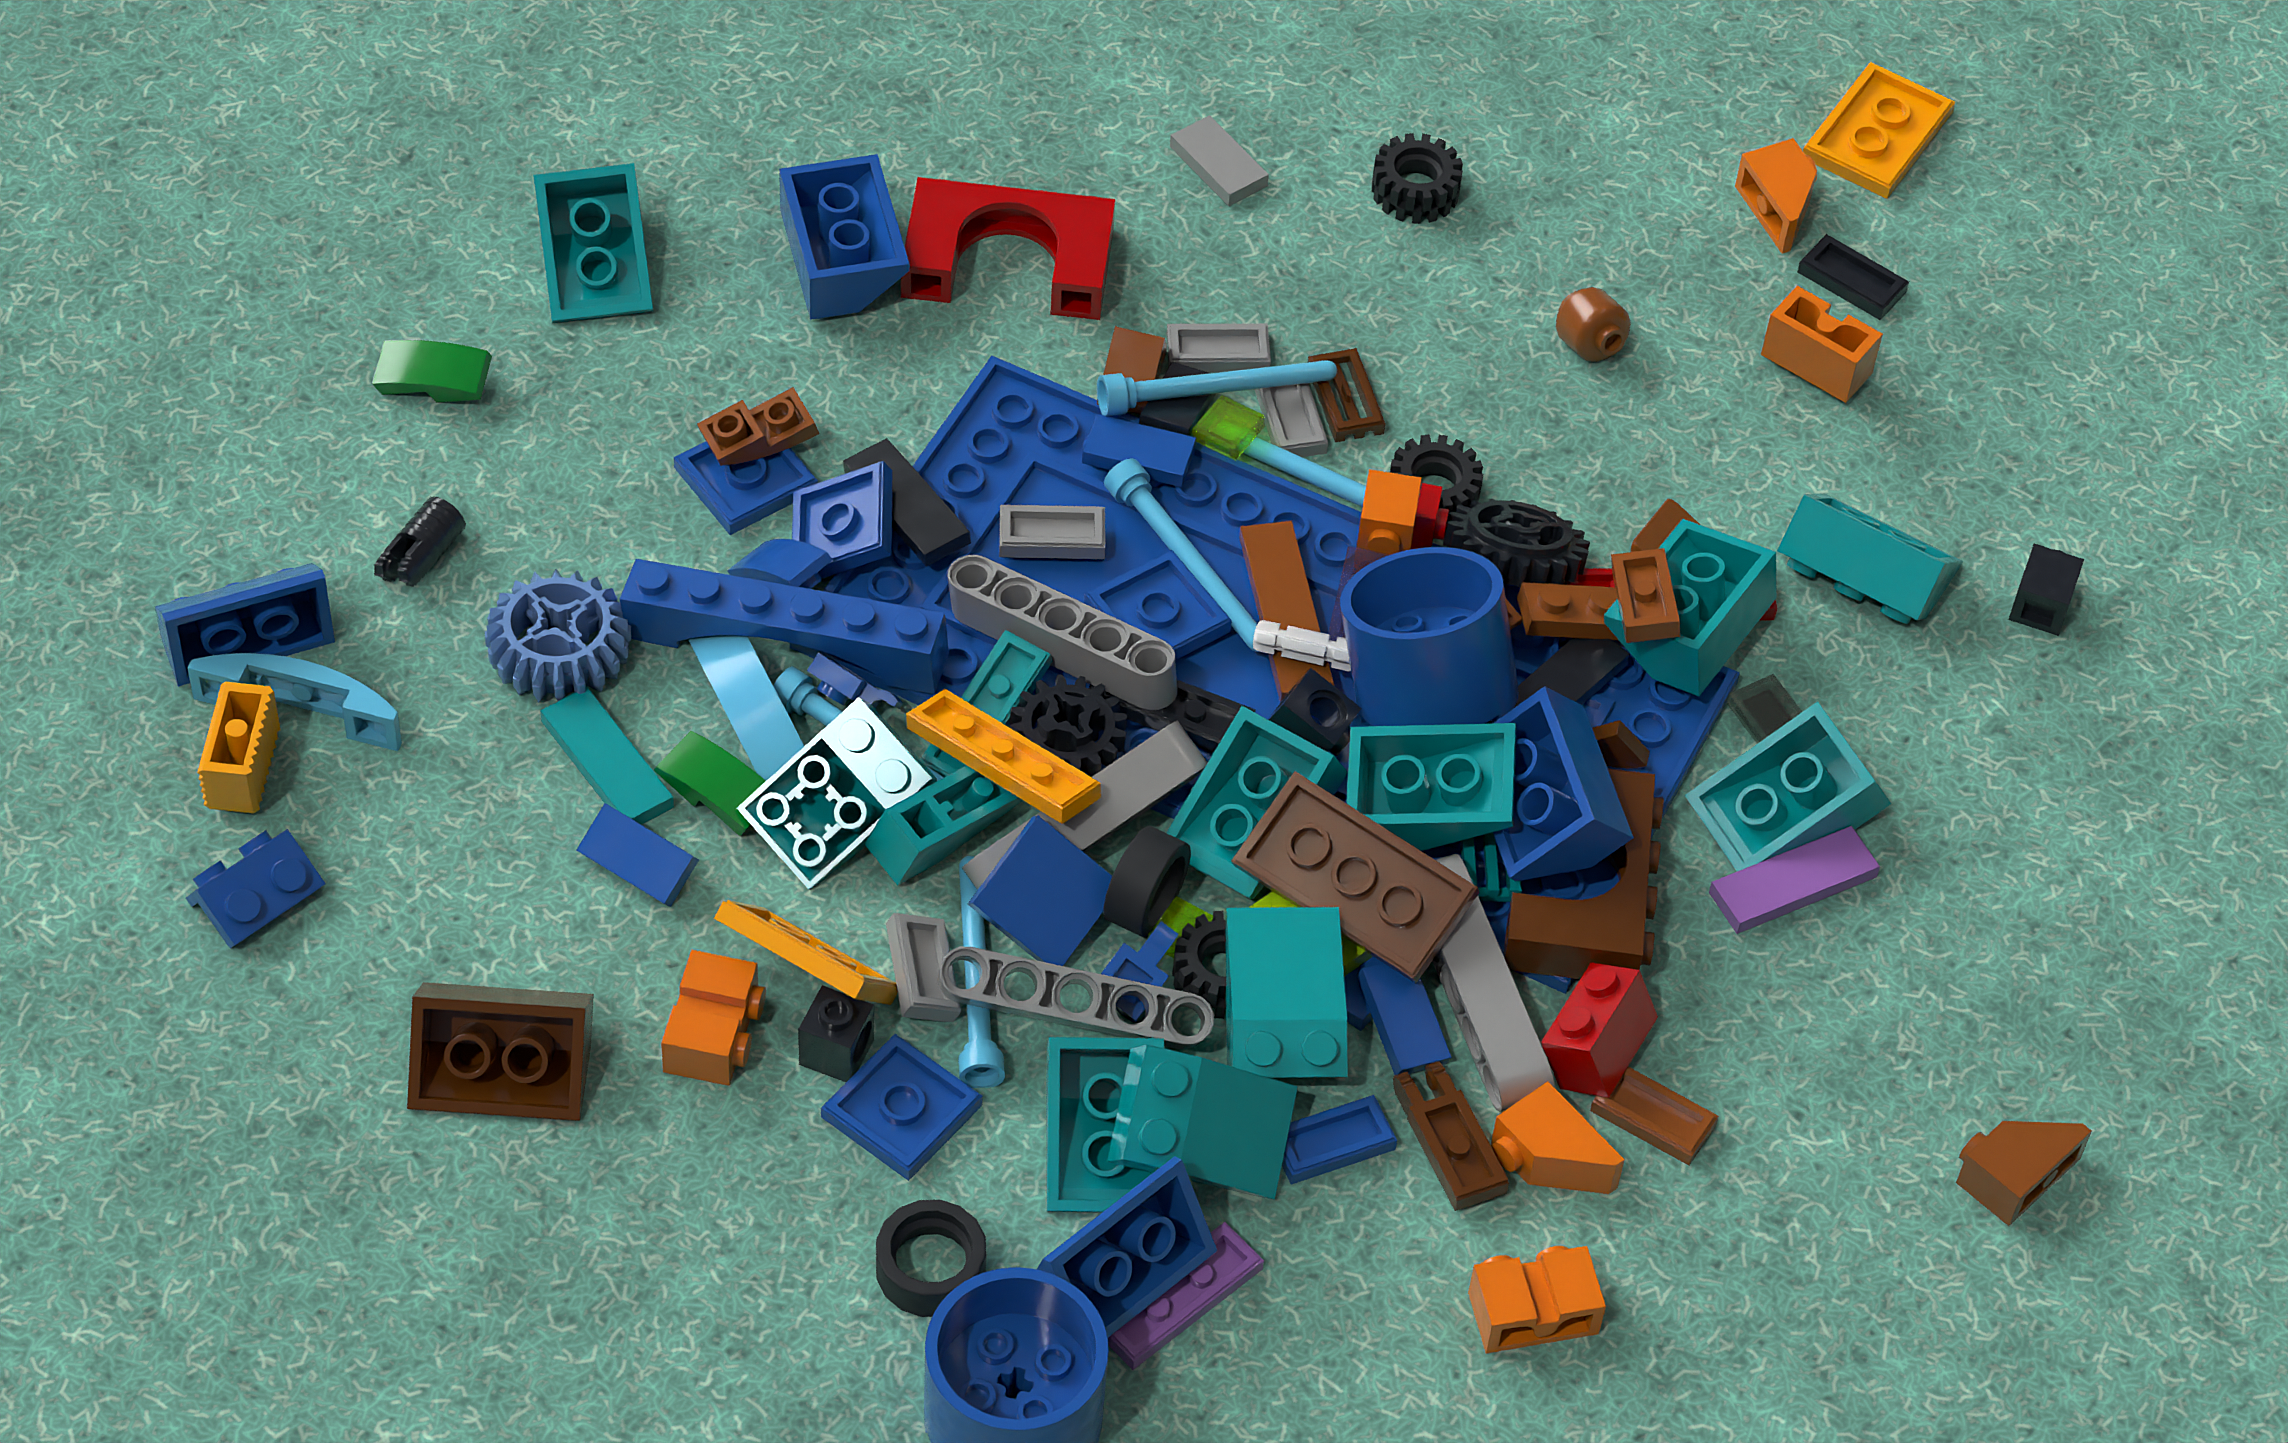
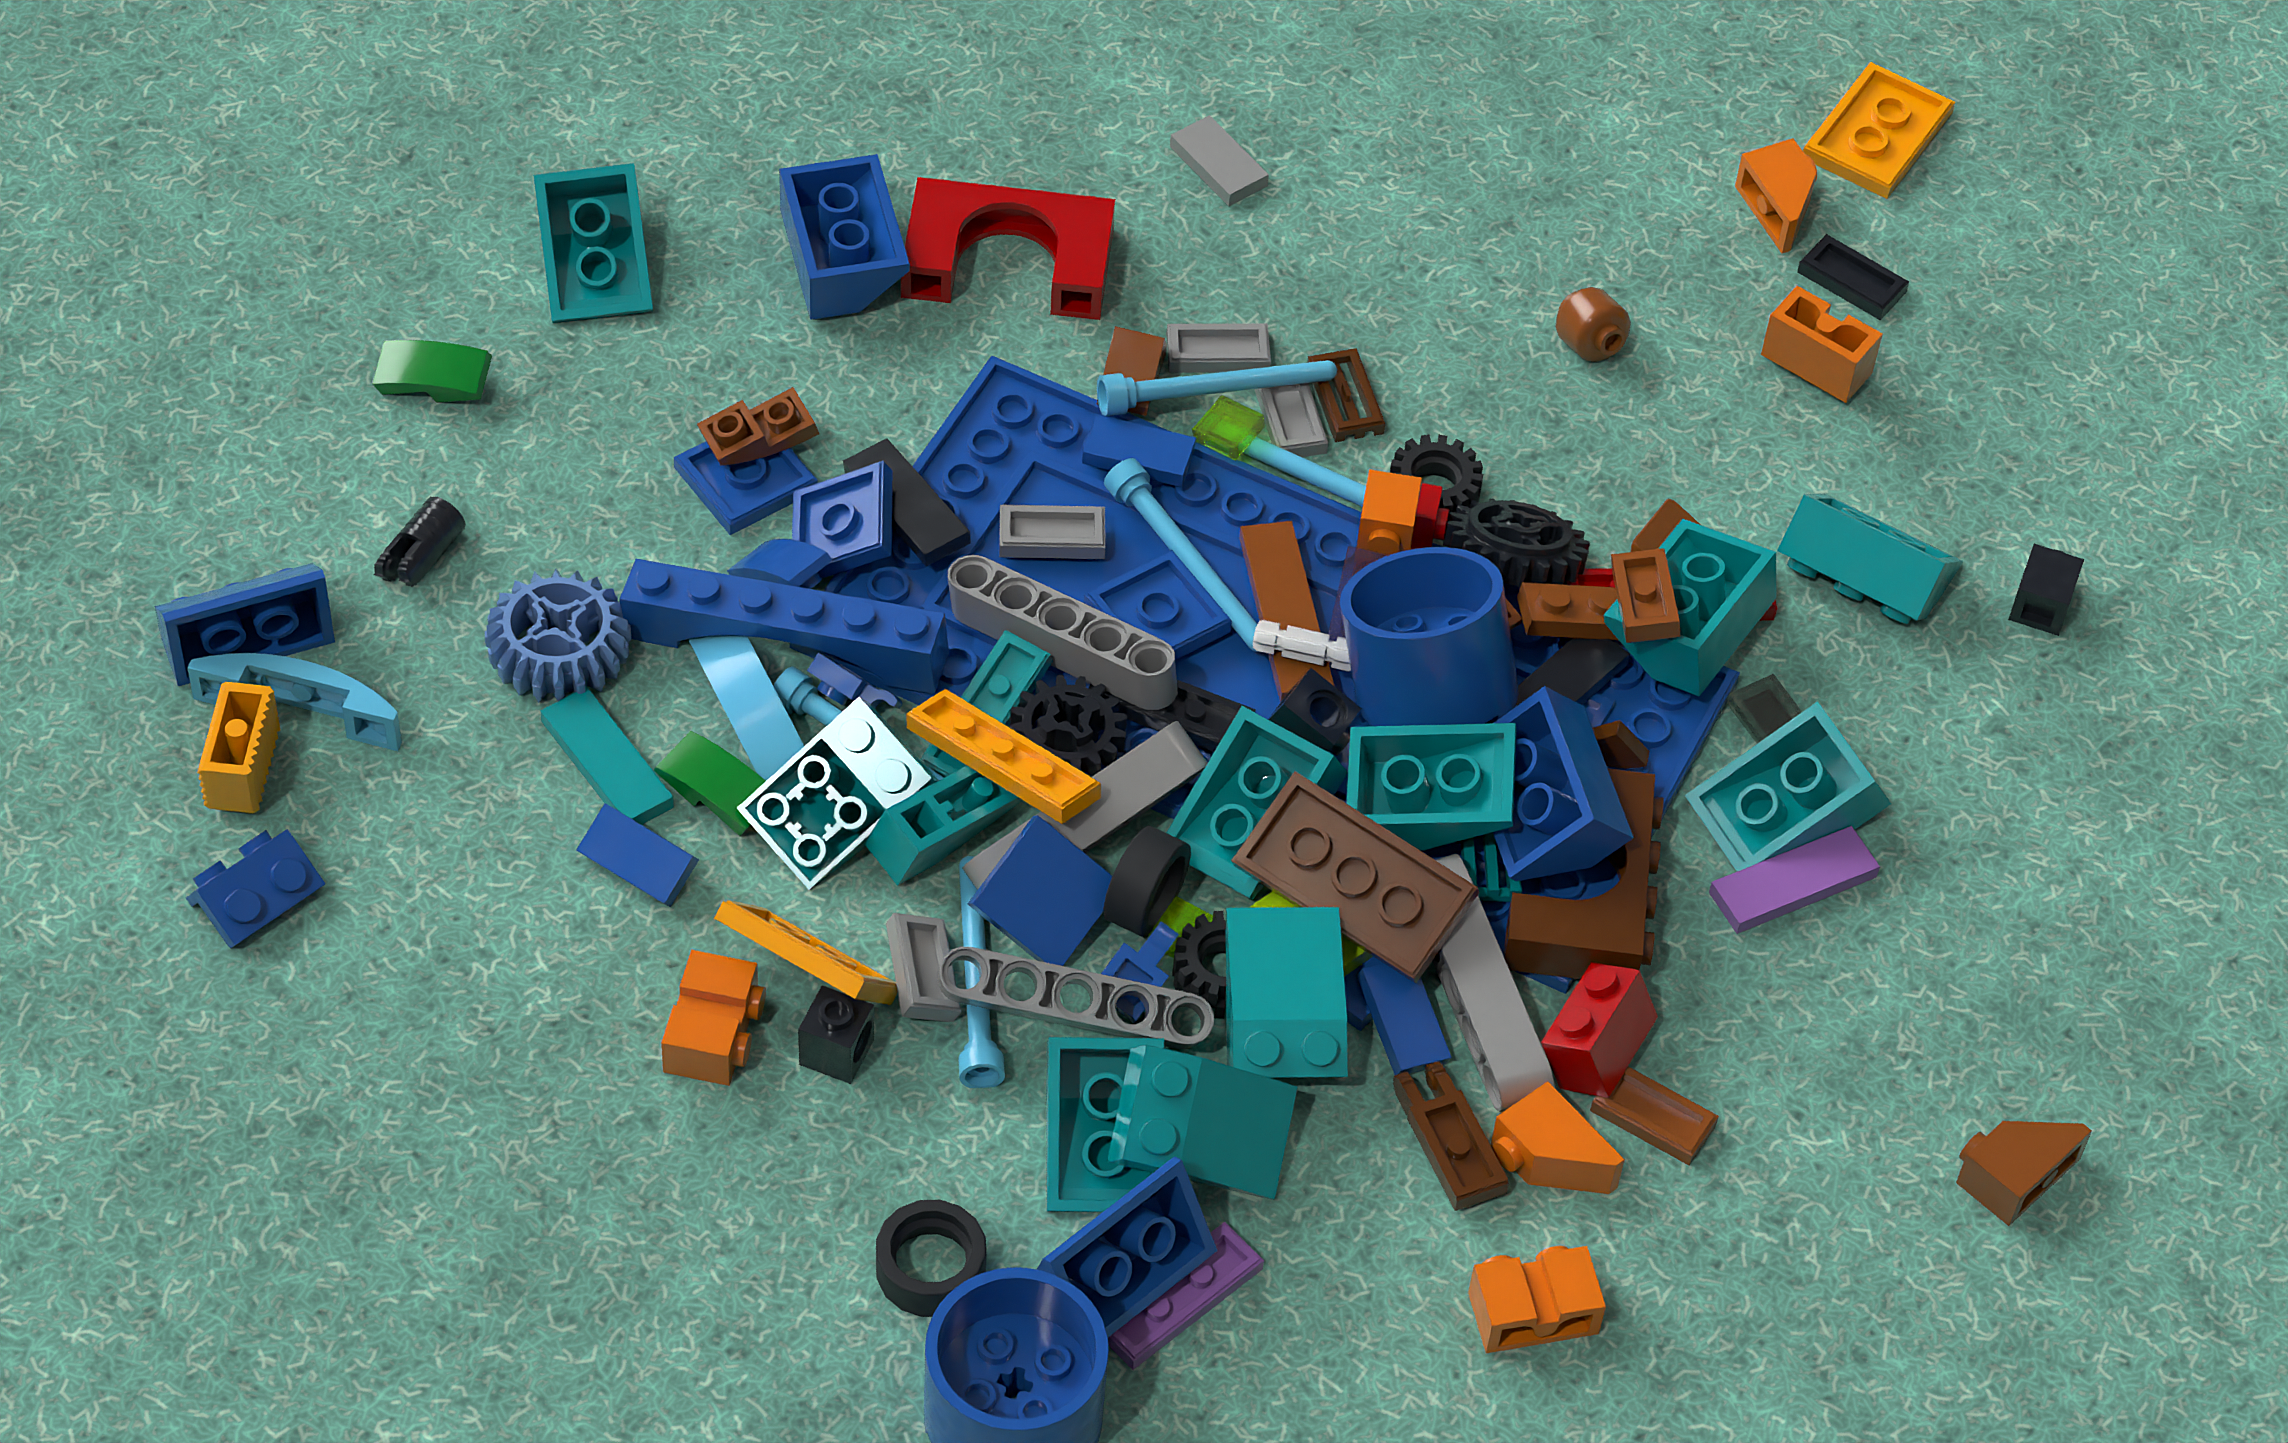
(499, 1051): reddish brown slope -> none
(901, 1106): blue tile -> none
(1180, 413): black tile -> none
(1336, 1139): blue tile -> none
(1411, 197): black tyre -> none

